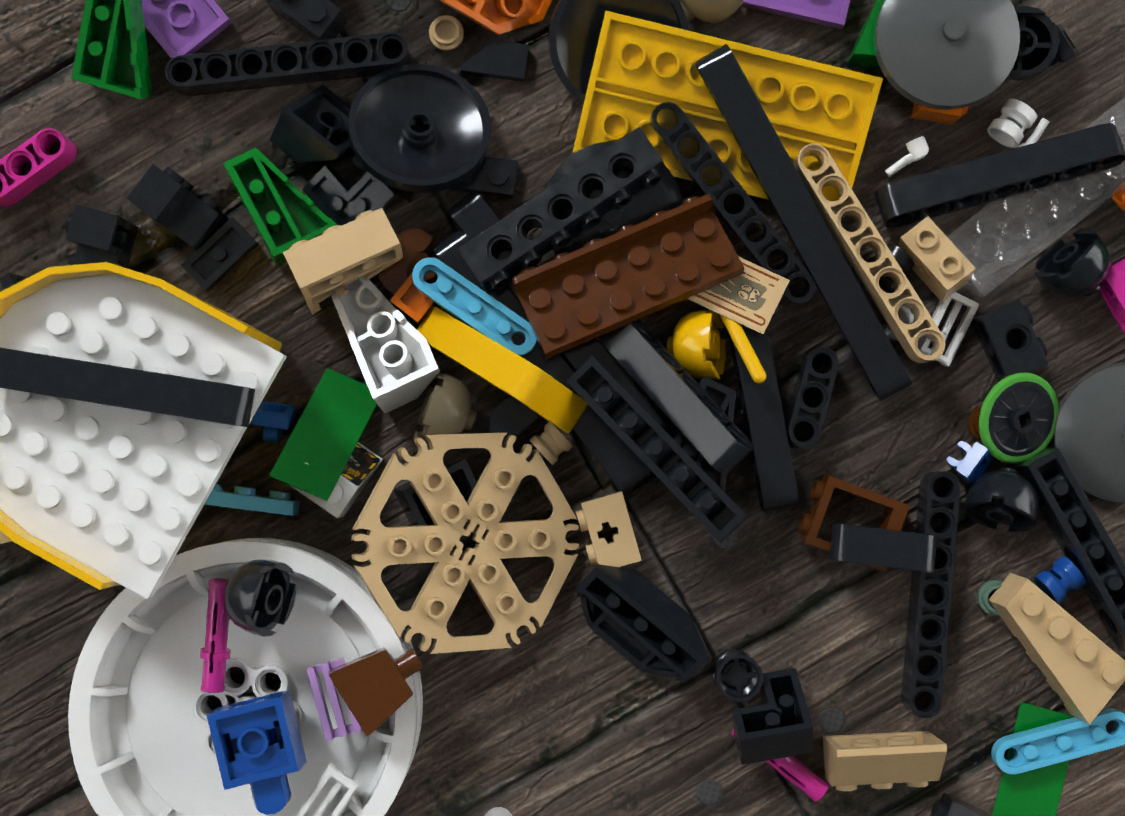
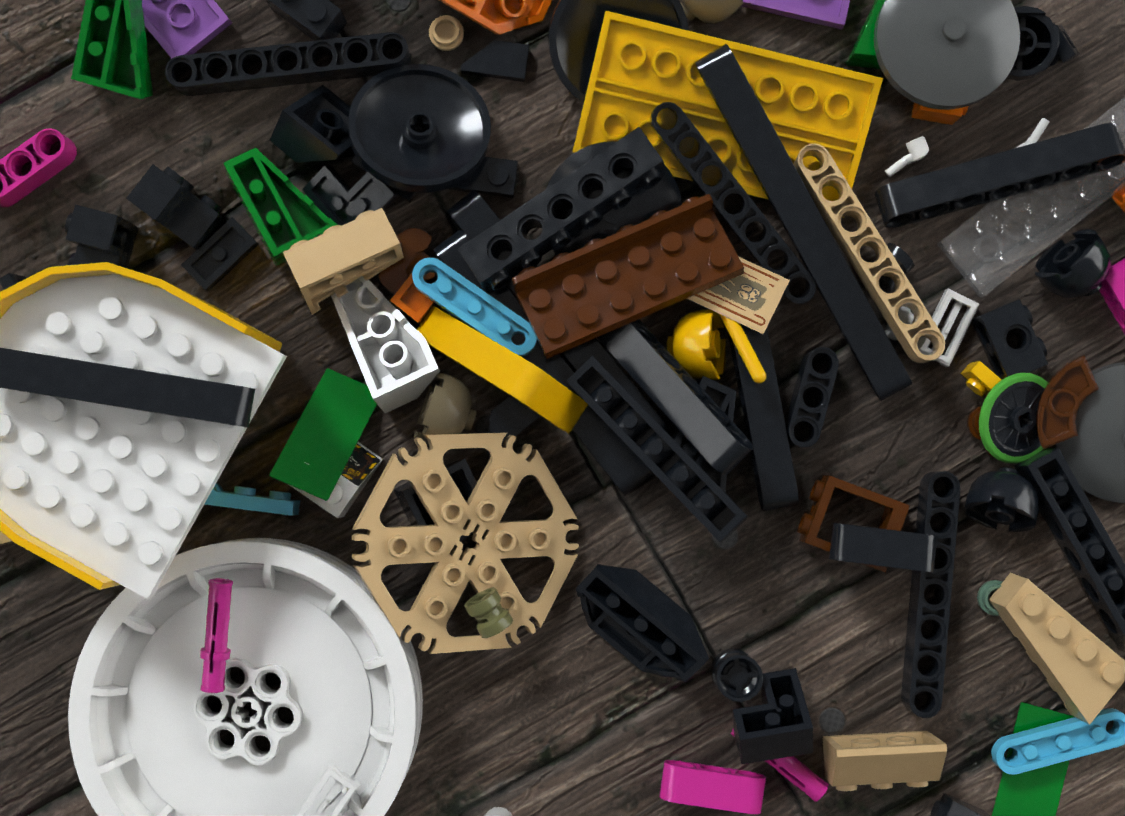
(258, 746): blue brick -> none
(260, 596): black cylinder -> none
(274, 419): blue tile -> none
(321, 705): lavender tile -> none
(375, 685): reddish brown torso -> none
(488, 613): none -> olive wheel
(551, 443): tan wheel -> none
(609, 509): tan brick -> none
(712, 787): none -> dark pink beam
(936, 259): tan brick -> none
(974, 463): tile -> none
(980, 378): none -> yellow plate
(1011, 124): white wheel -> none
(1060, 579): blue wheel -> none
(1061, 402): none -> reddish brown tile

